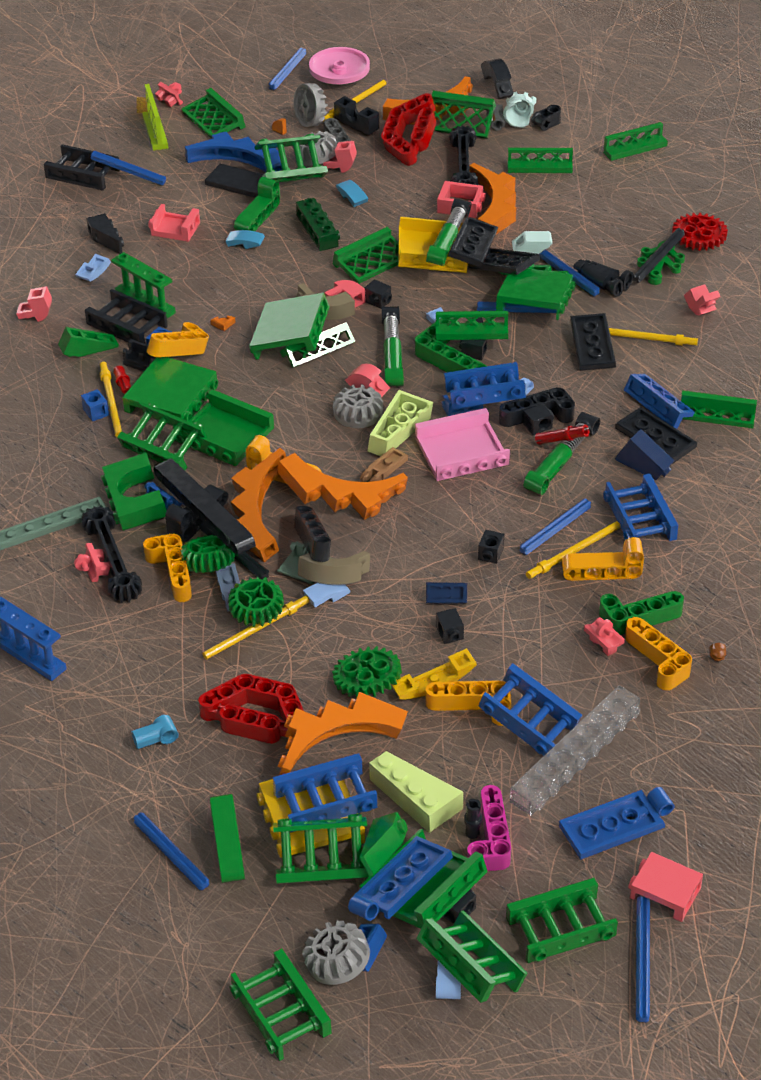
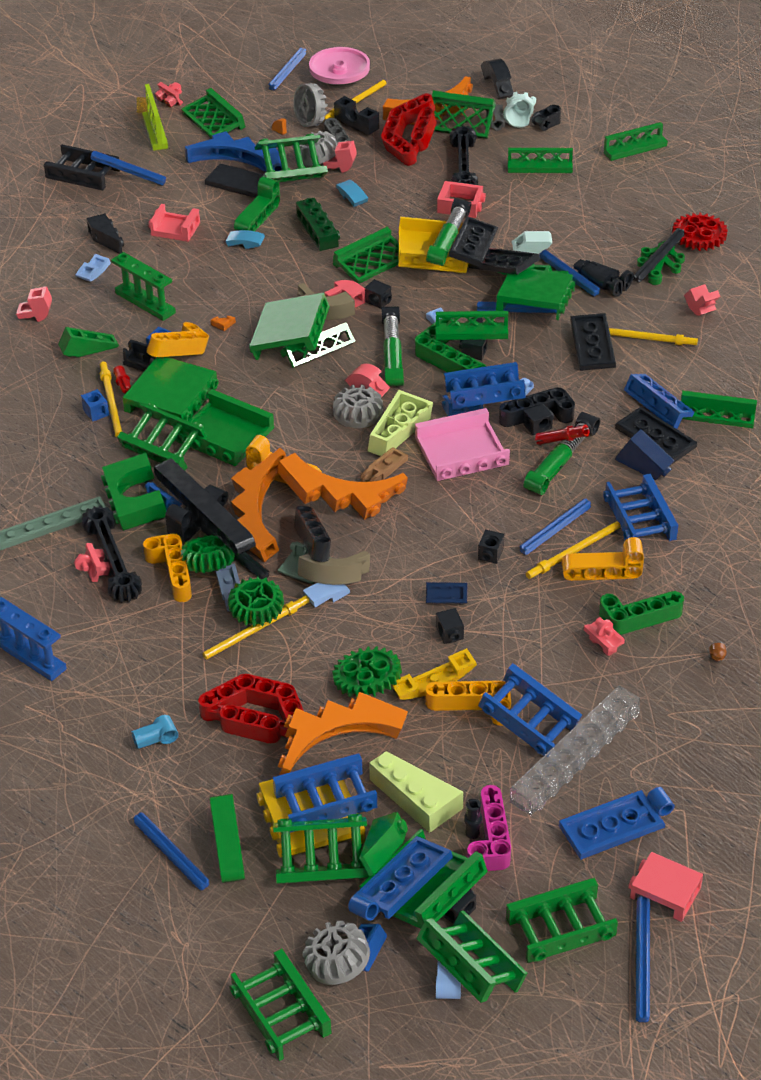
(125, 330): black fence -> none
(502, 194): orange arch -> none
(672, 660): light orange beam -> none

